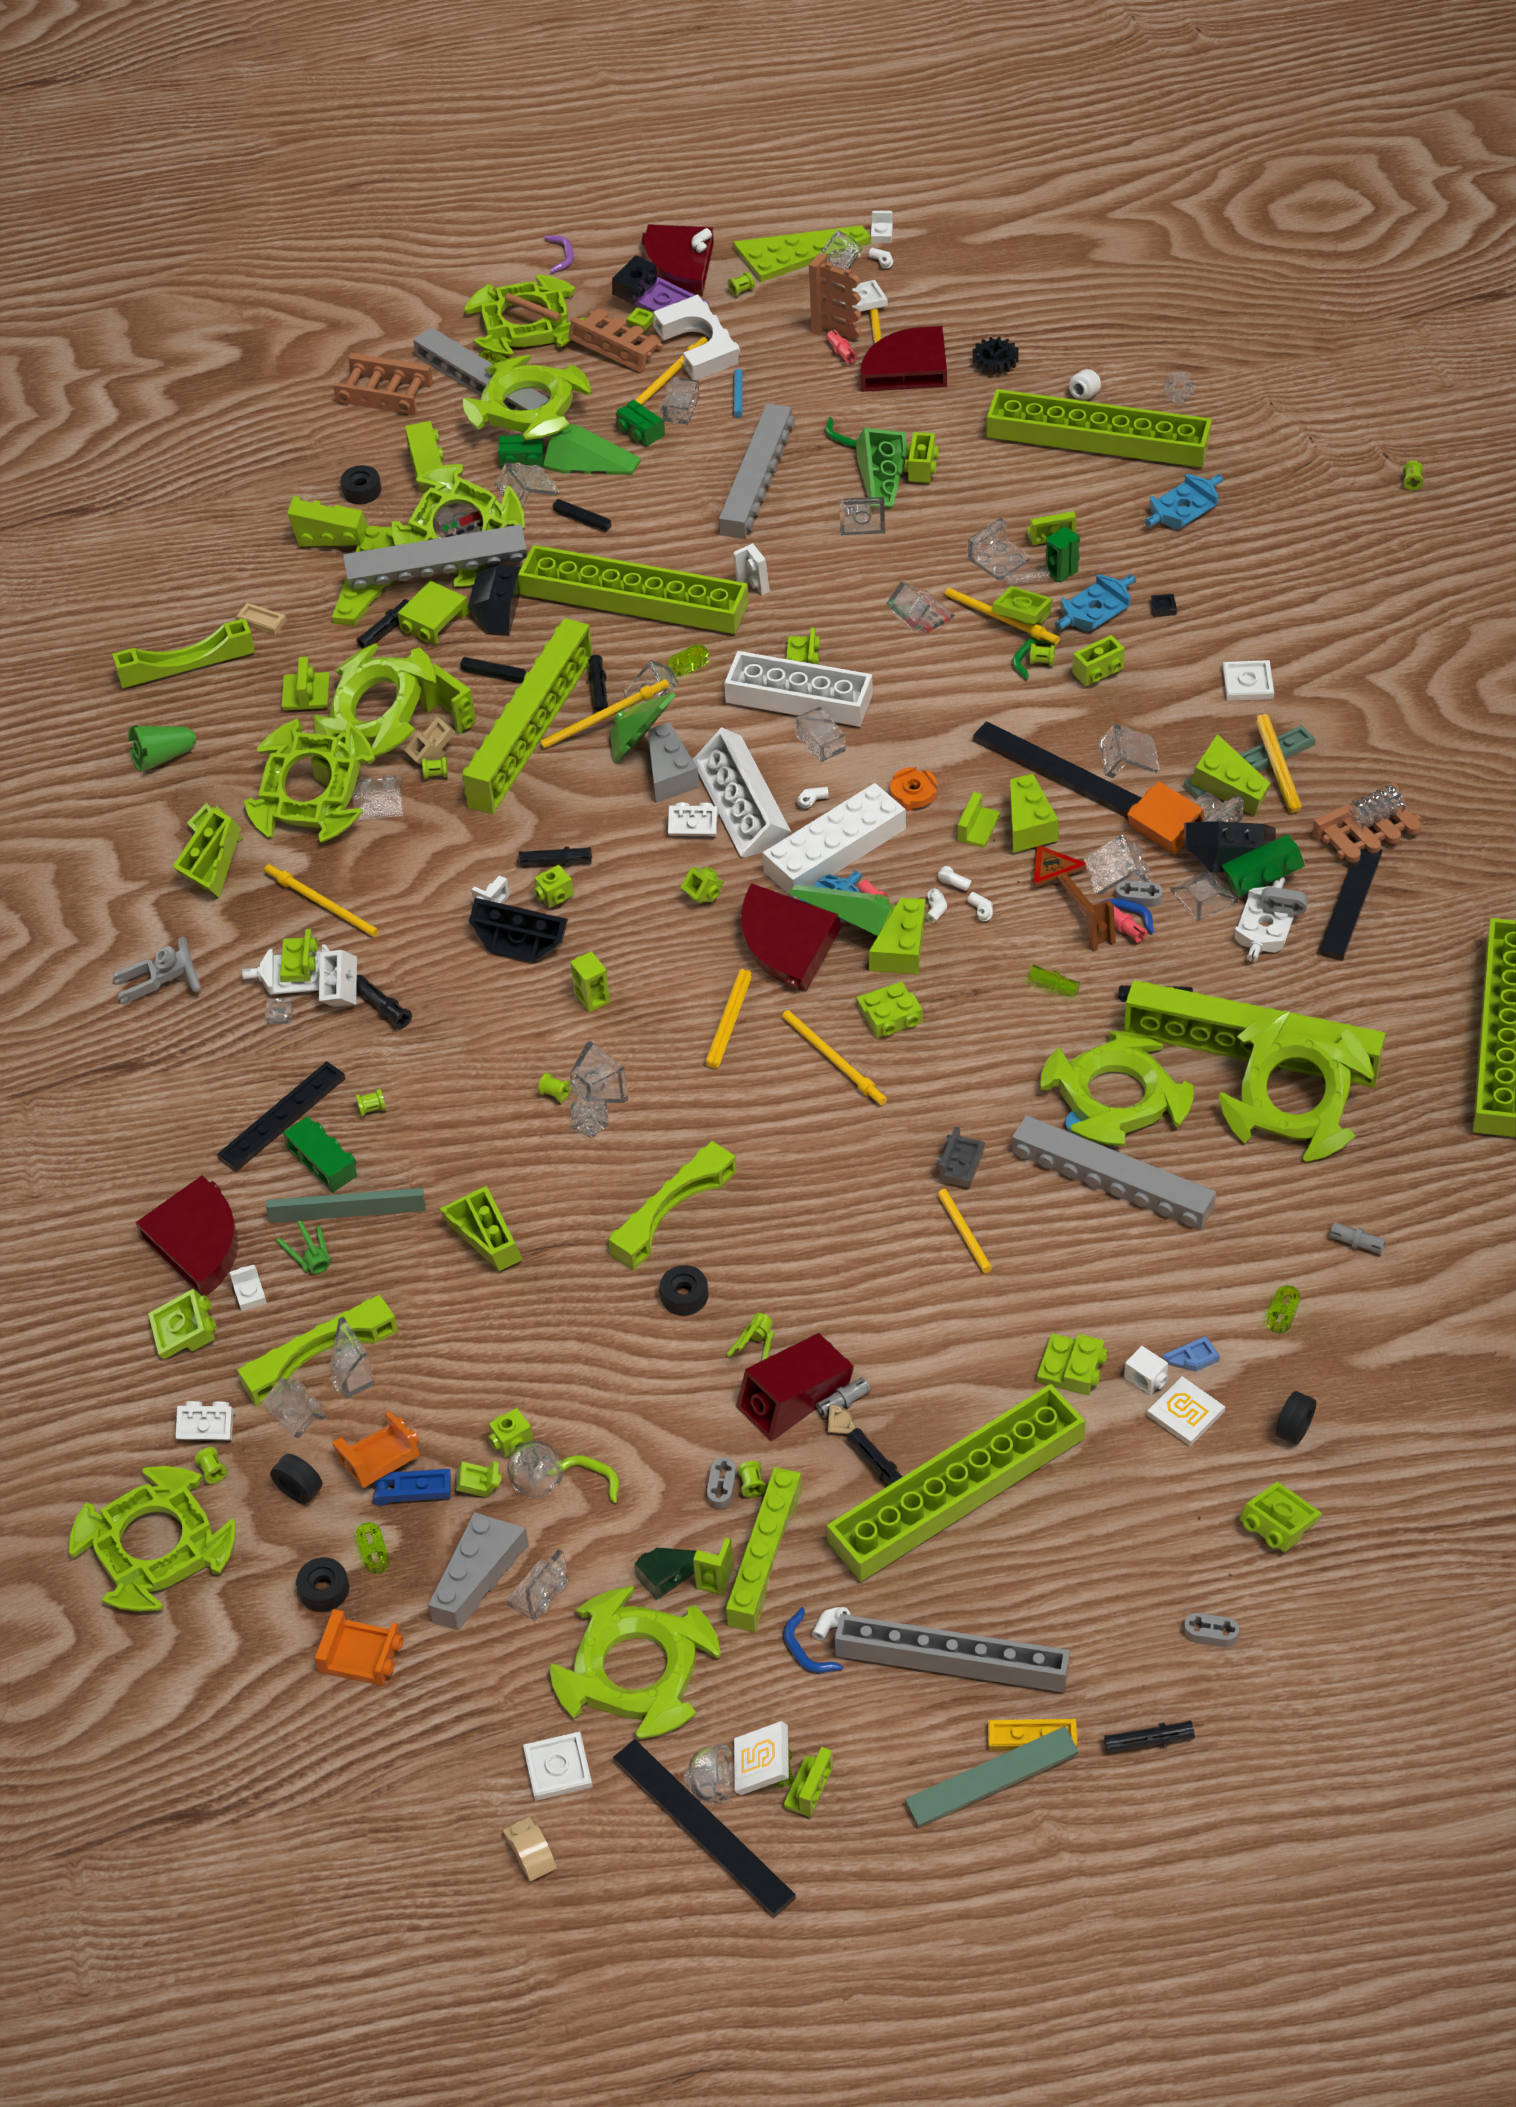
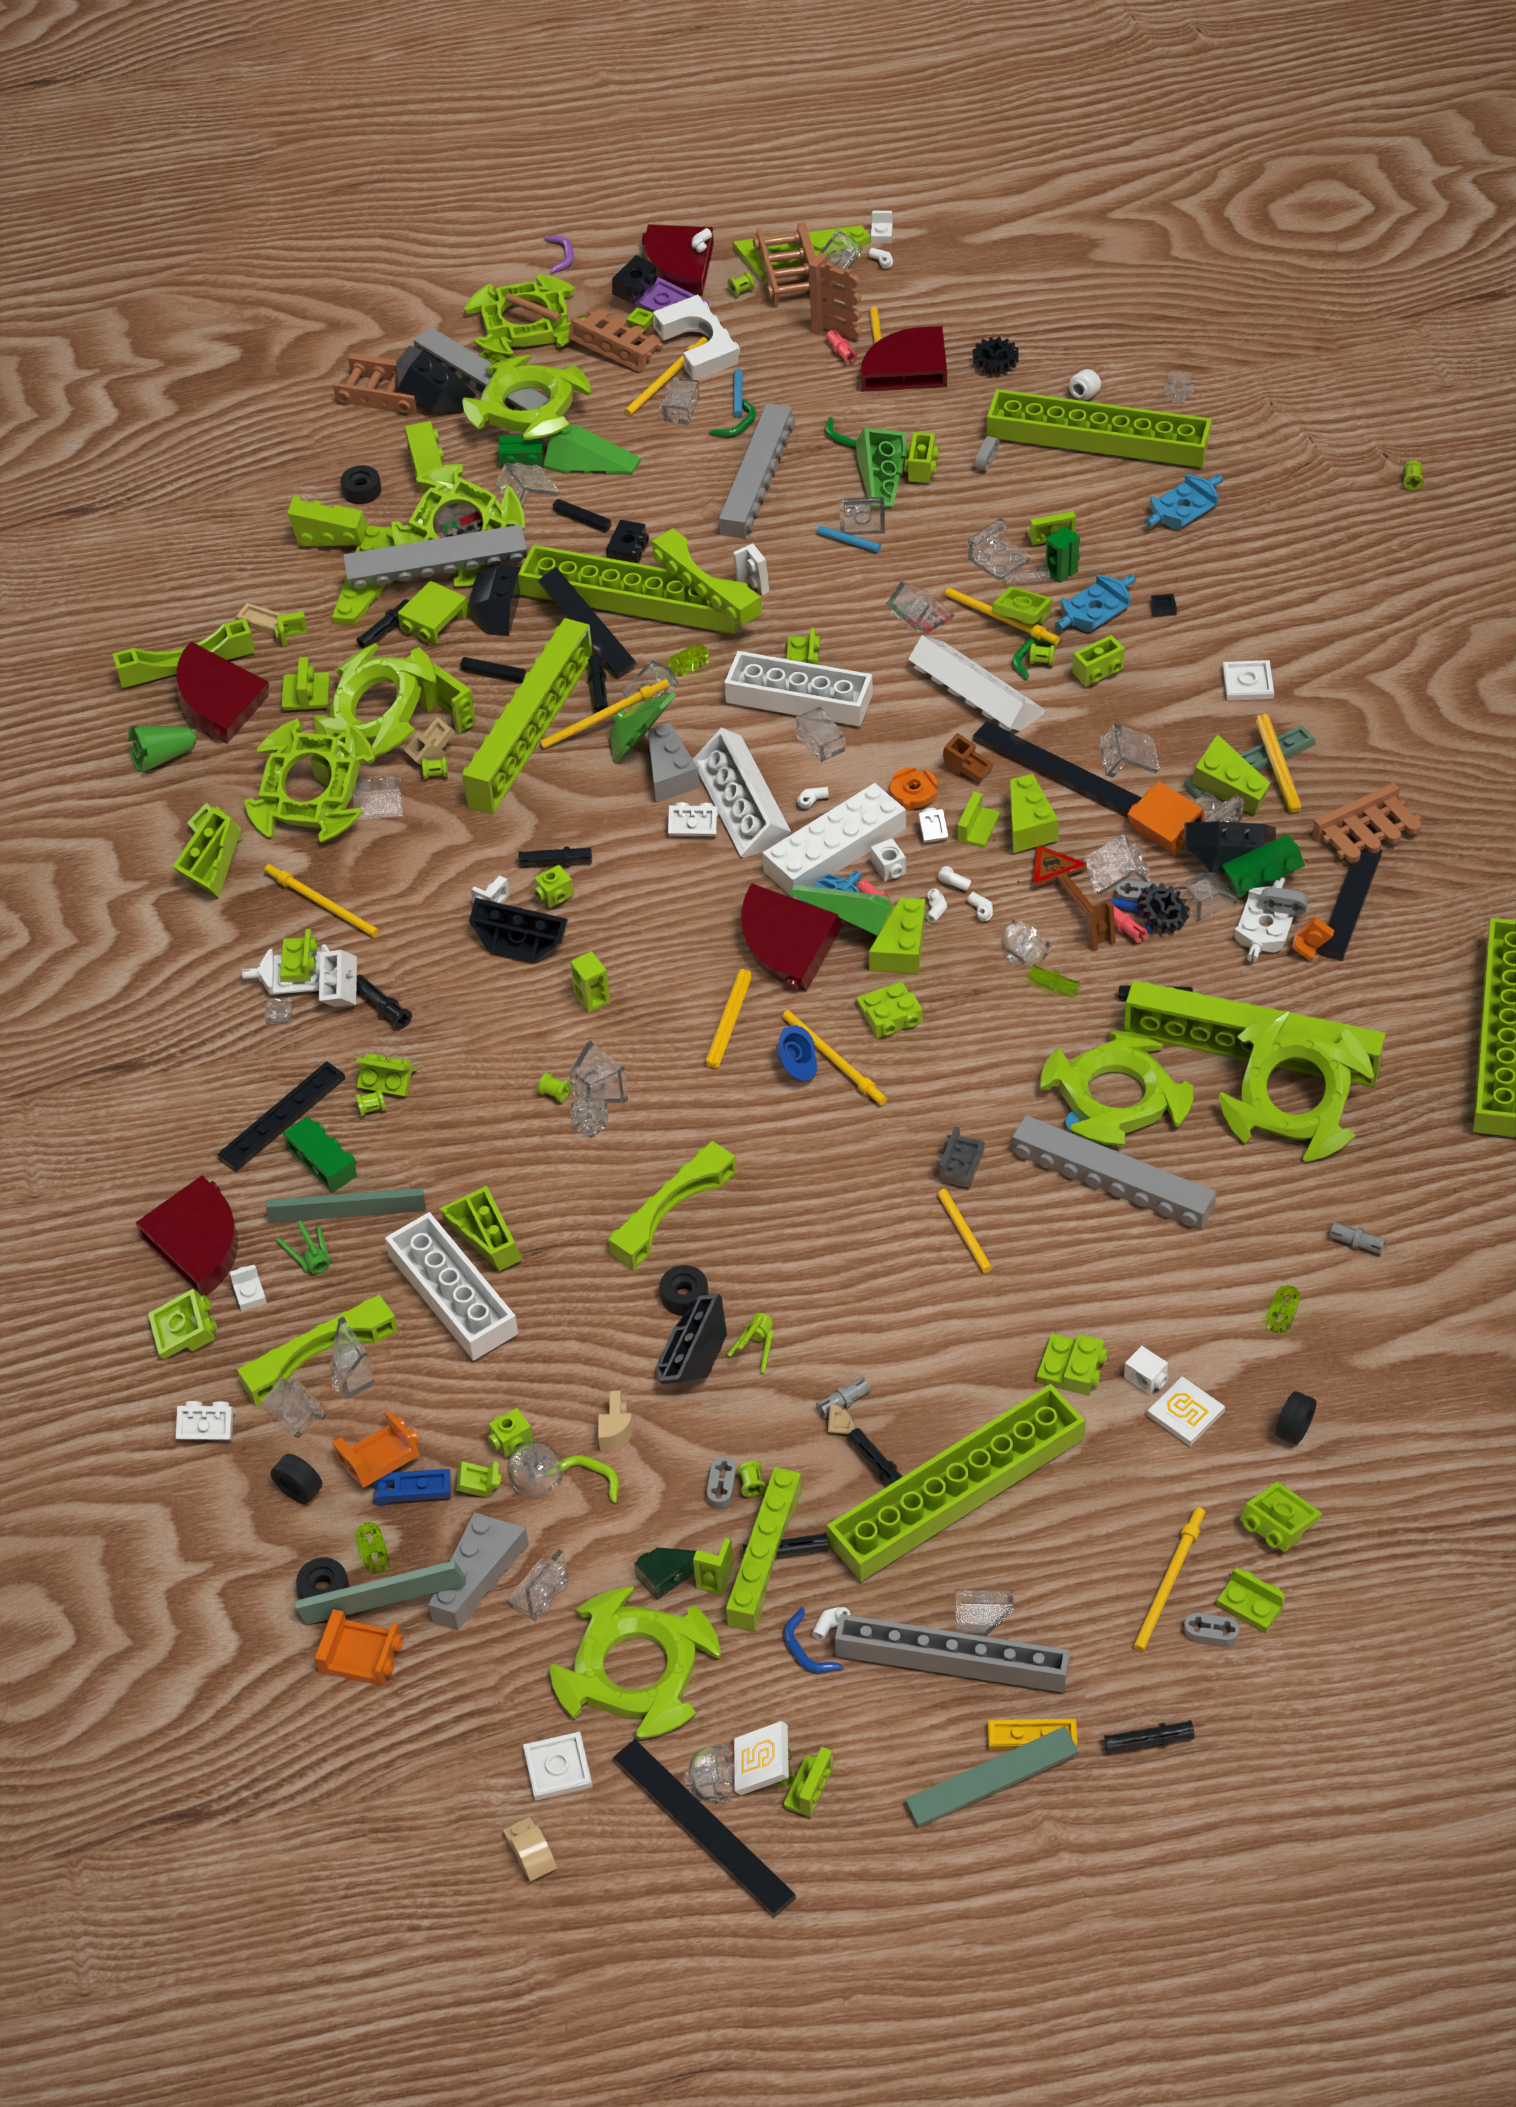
(139, 1577): lime piece -> none
(165, 968): light grey piece -> none
(211, 1465): lime bush -> none
(217, 692): none -> dark red brick
(290, 625): none -> lime bracket
(381, 1592): none -> sand green tile
(389, 1076): none -> lime bracket
(431, 382): none -> black wedge
(451, 1286): none -> white brick
(578, 610): none -> black tile
(617, 1427): none -> tan brick
(627, 541): none -> black brick
(640, 423): green brick -> none
(694, 1342): none -> black wedge
(702, 884): lime brick -> none
(734, 600): none -> lime arch
(741, 426): none -> green animal
(790, 1383): dark red slope -> none
(797, 1052): none -> blue piece
(800, 1545): none -> black pin
(805, 252): none -> nougat fence
(846, 538): none -> dark azure bar
(870, 295): white tile -> none
(888, 860): none -> white brick
(932, 825): none -> white bracket
(961, 758): none -> dark orange brick
(975, 684): none -> white slope
(982, 1610): none -> clear slope
(987, 453): none -> light grey beam
(1023, 945): none -> clear cylinder
(1162, 908): none -> black gear
(1189, 1535): none -> yellow bar
(1193, 1355): medium blue tile -> none
(1252, 1600): none -> lime bracket
(1311, 937): none -> orange bracket
(1376, 806): clear piece -> none

